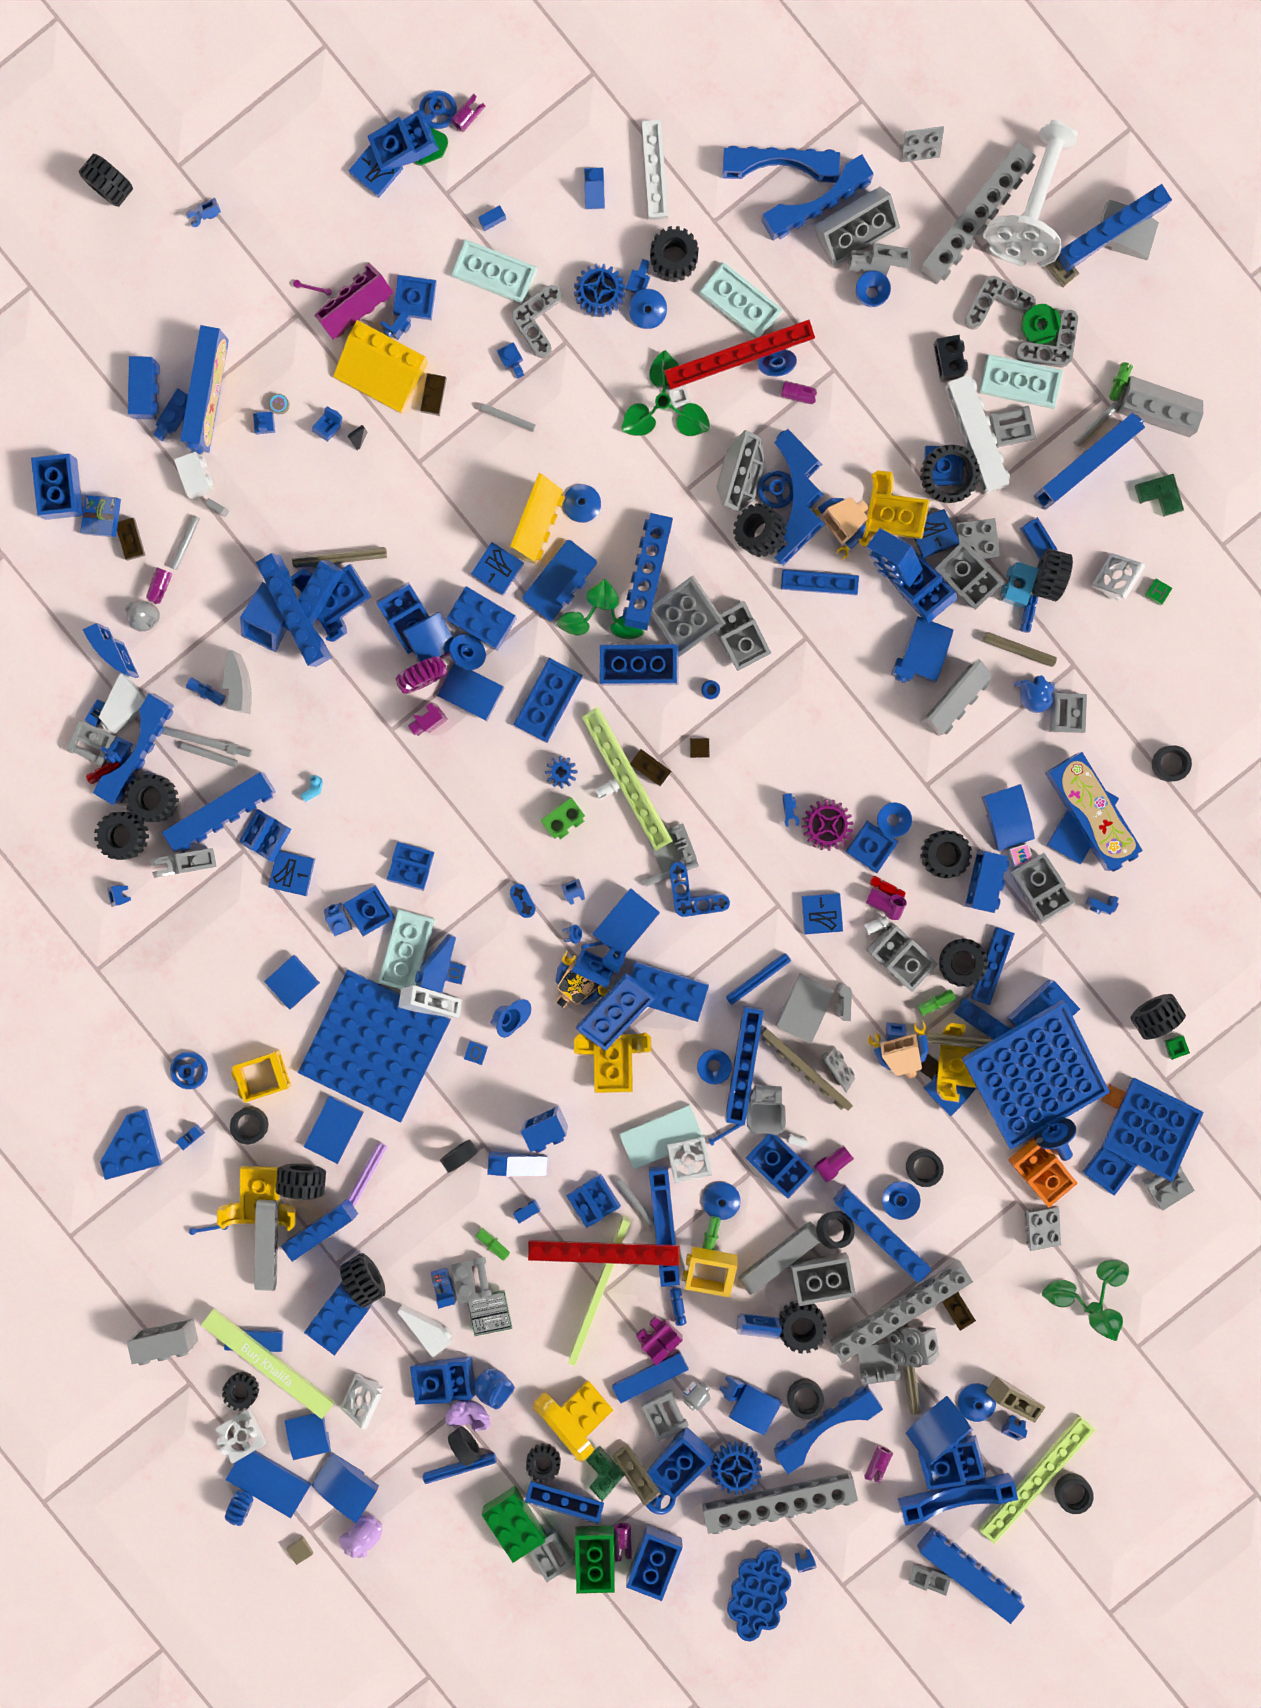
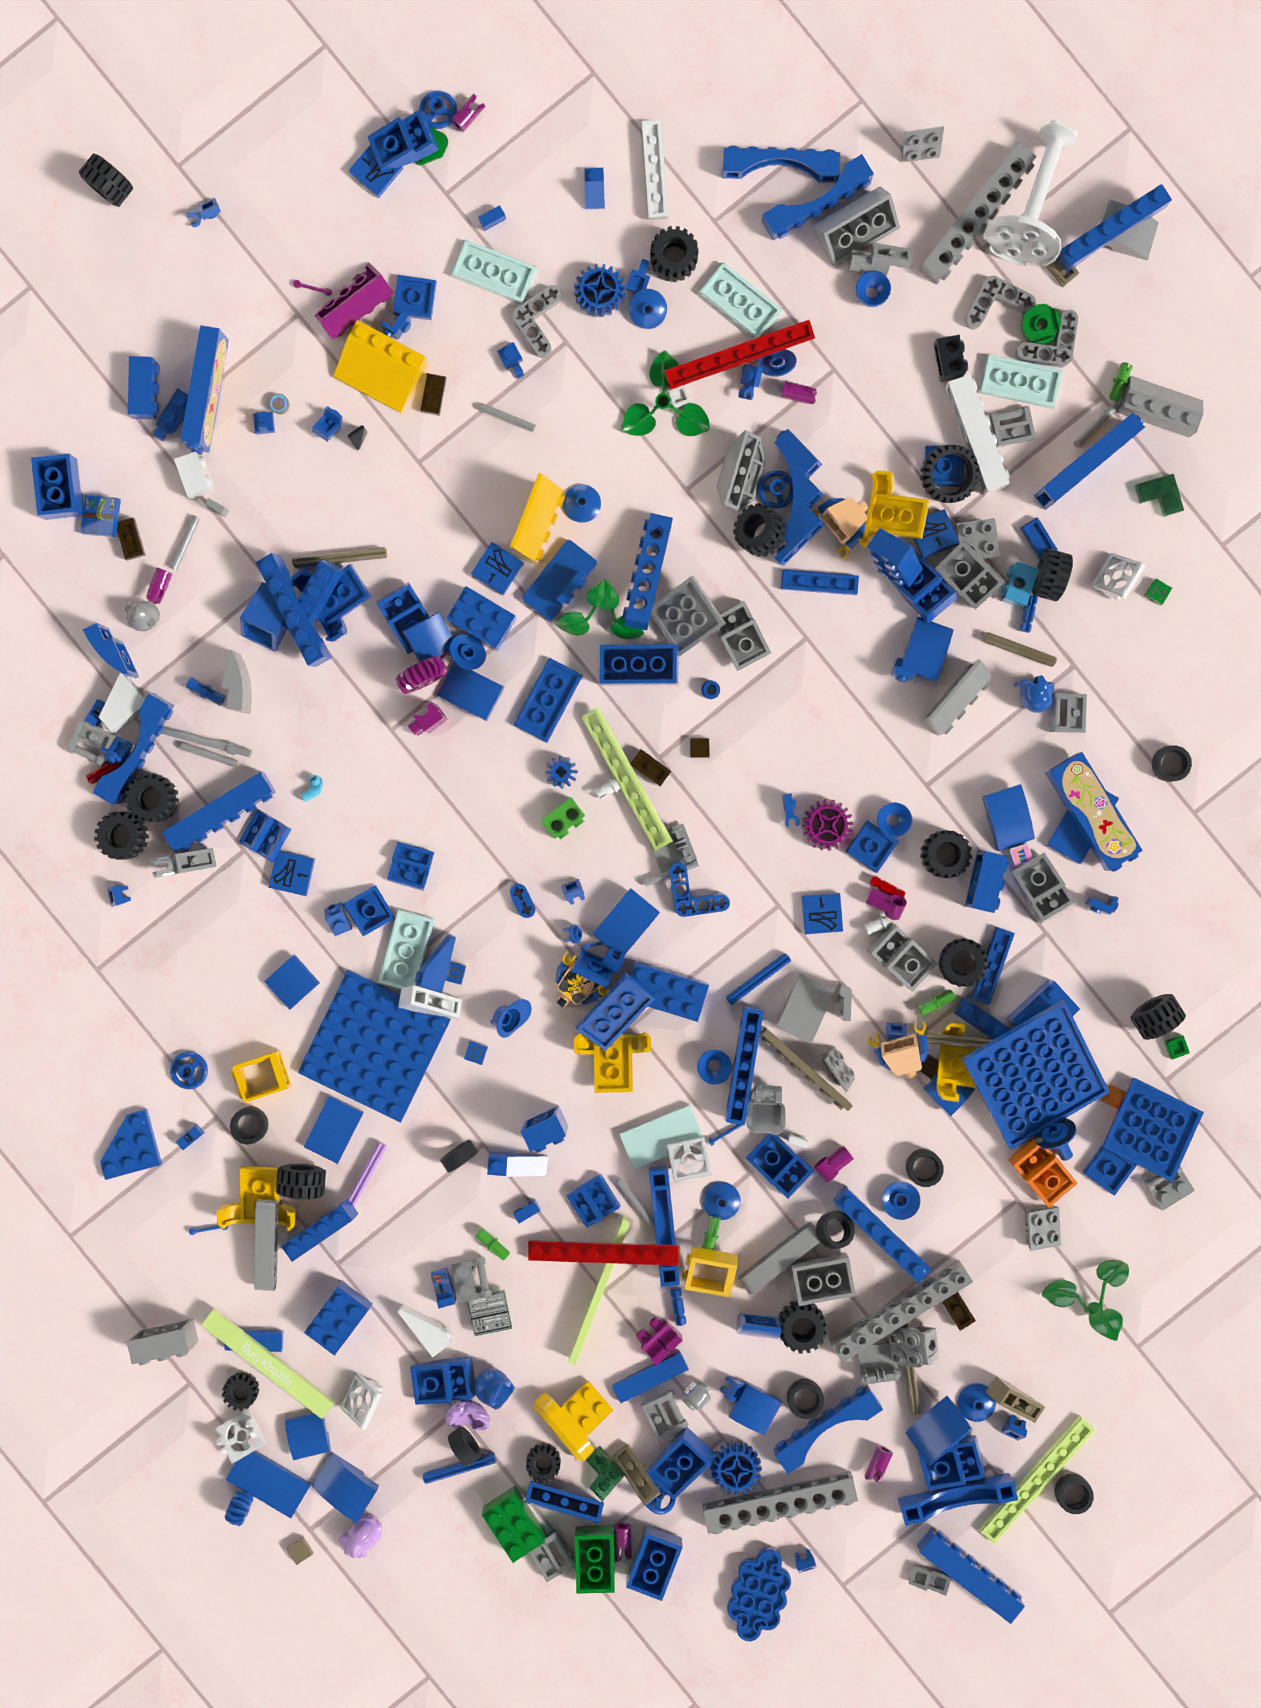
(362, 1280): black tyre -> none
(750, 378): none -> blue plate

